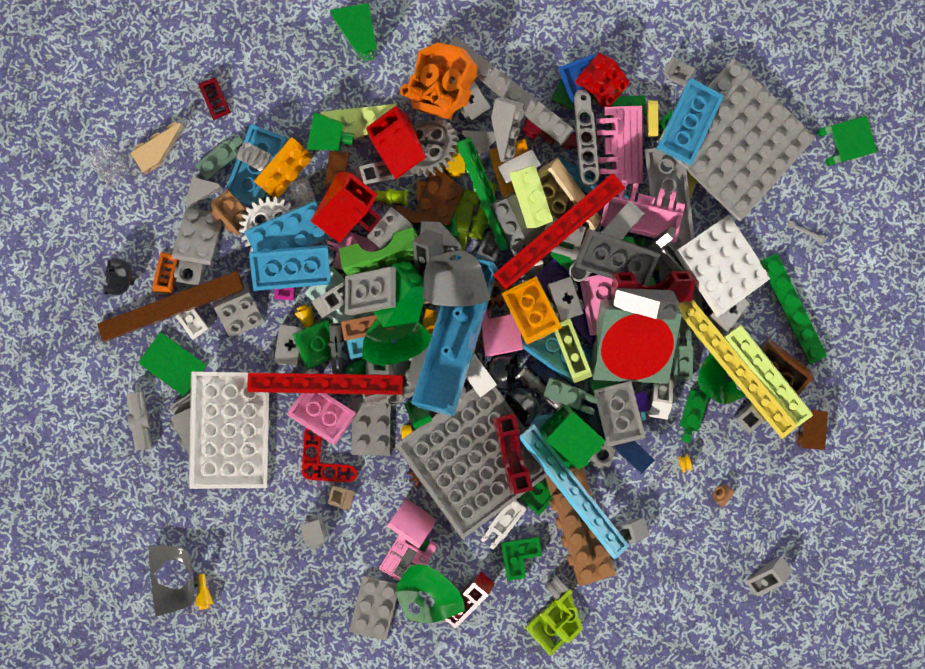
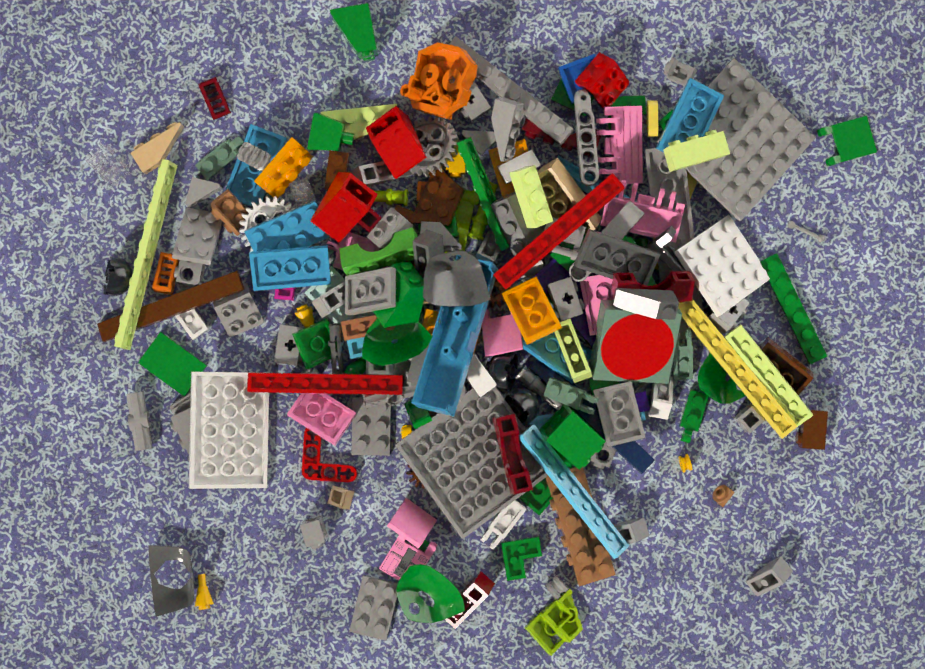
(146, 253): none -> yellowish green plate
(696, 150): none -> yellowish green brick

